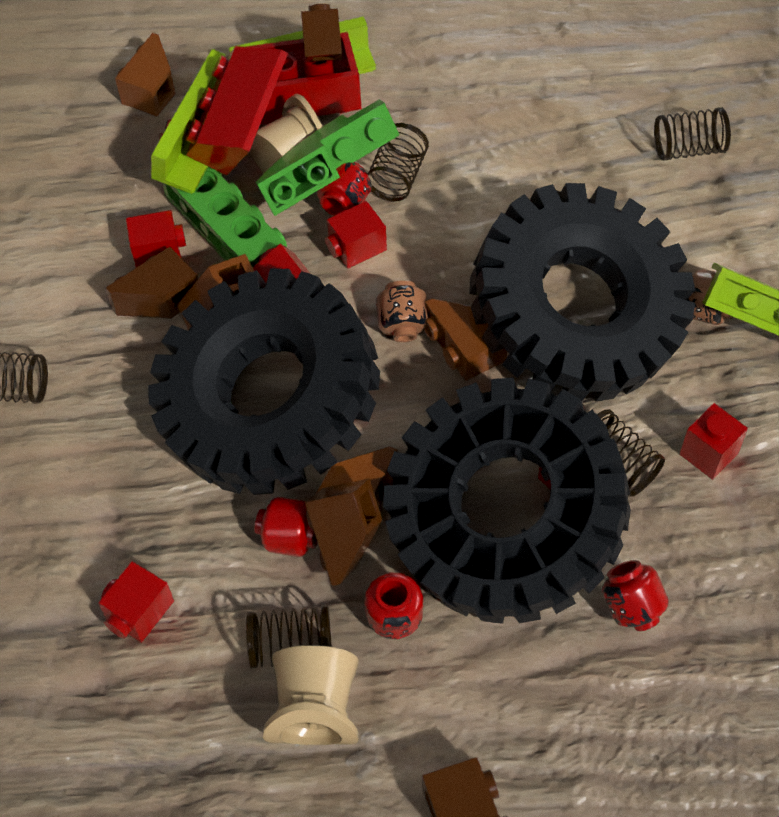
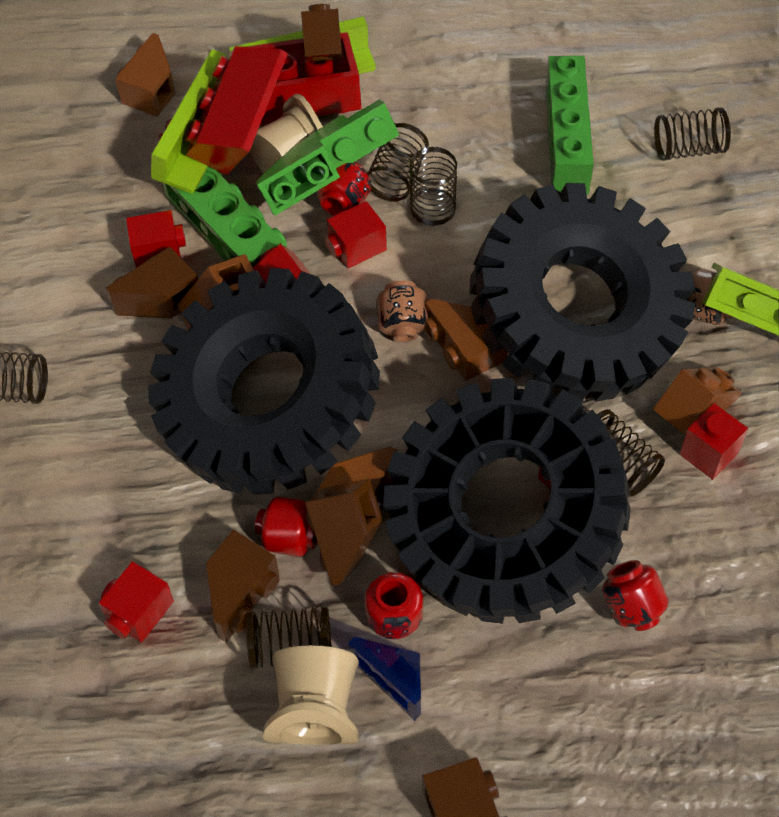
(237, 580): none -> reddish brown slope
(392, 670): none -> clear blue slope
(413, 176): none -> dark brown piece
(568, 122): none -> bright green brick
(694, 393): none -> dark orange slope

